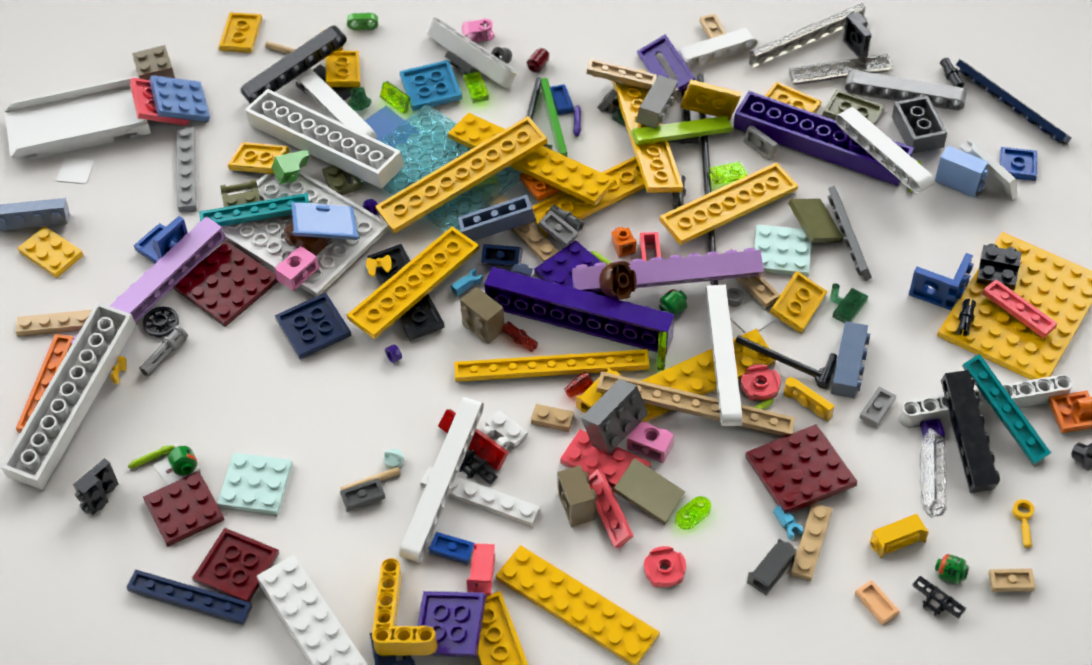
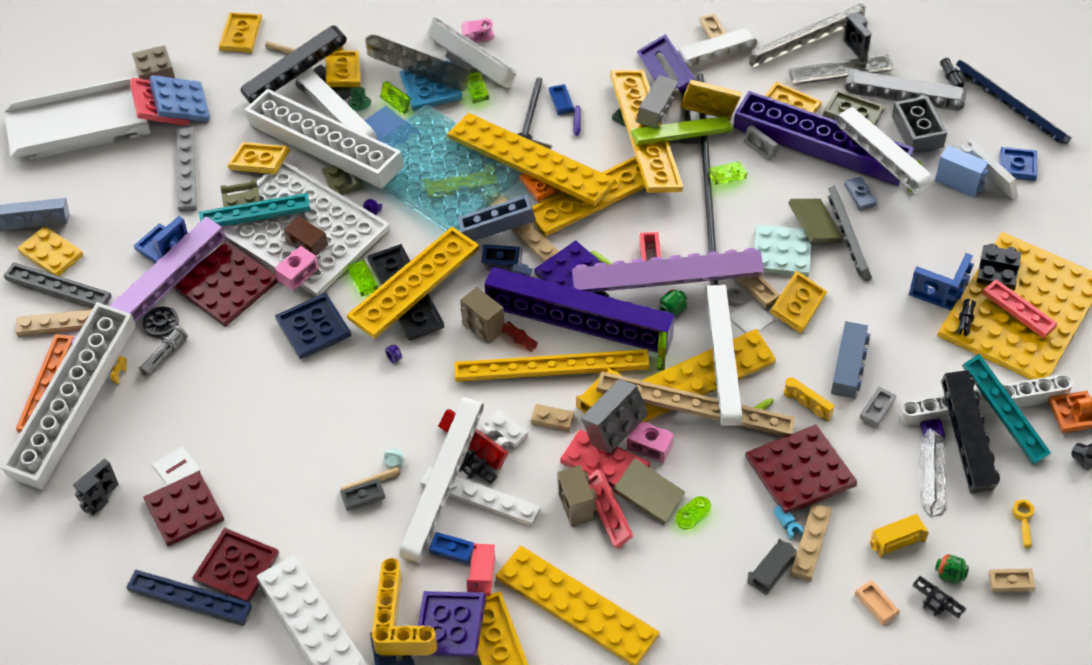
(56, 285): none -> dark grey plate
(75, 170): white sticker -> none
(151, 456): lime piece -> none
(182, 460): green head -> none
(255, 484): light aqua plate -> none
(288, 165): bright green arch -> none
(323, 221): piece -> none
(362, 21): bright green beam -> none
(362, 278): none -> clear neon green plate
(384, 262): yellow piece -> none
(417, 62): none -> clear smoke beam
(461, 174): yellow plate -> none
(466, 283): medium azure bar -> none
(505, 53): dark grey wheel -> none
(538, 60): dark red brick -> none
(553, 117): bright green tile -> none
(558, 228): light grey plate -> none
(567, 216): dark grey pin -> none
(578, 385): clear red cone -> none
(608, 102): dark grey tile -> none
(617, 280): reddish brown cylinder -> none
(620, 74): tan plate -> none
(623, 237): orange brick -> none
(660, 577): coral plate -> none
(678, 197): dark grey pin -> none
(728, 203): yellow plate -> none
(756, 391): coral plate -> none
(822, 376): black bar -> none
(849, 306): clear green plate -> none
(860, 193): none -> sand blue plate

